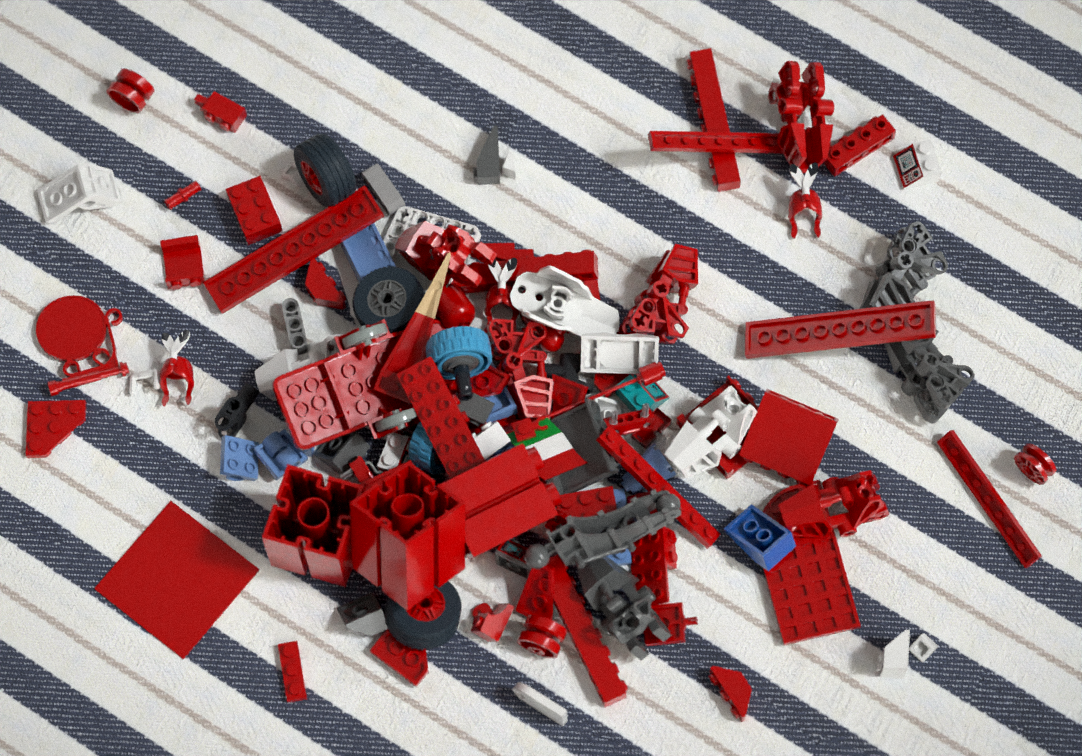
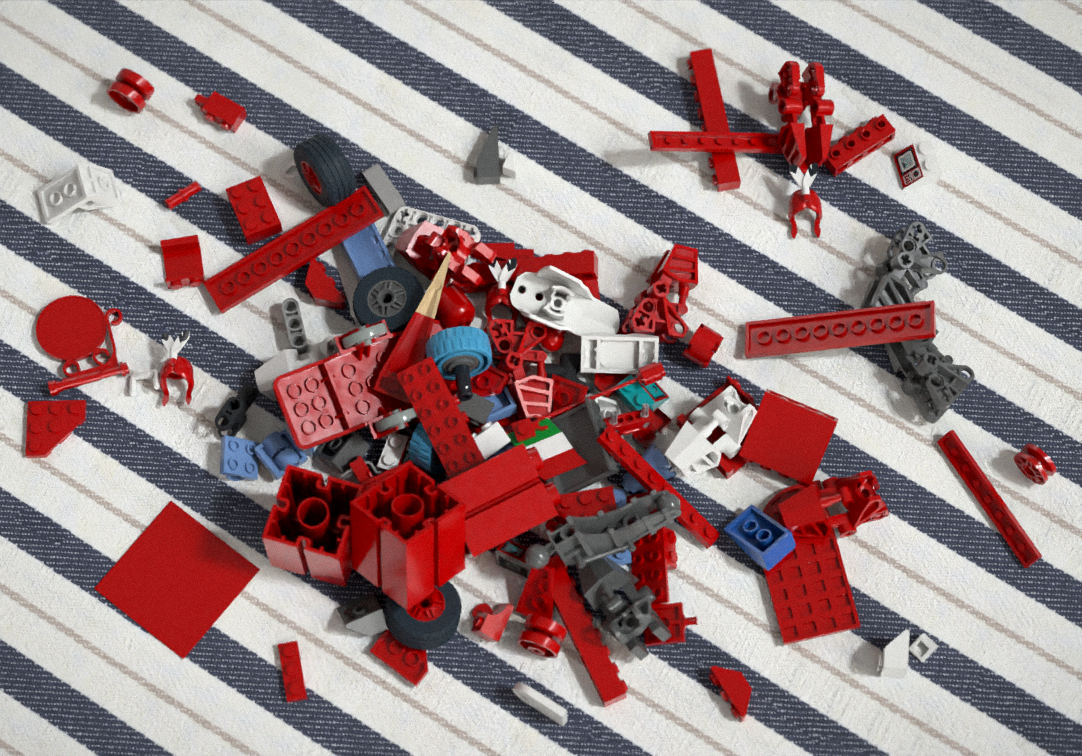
(702, 346): none -> red brick

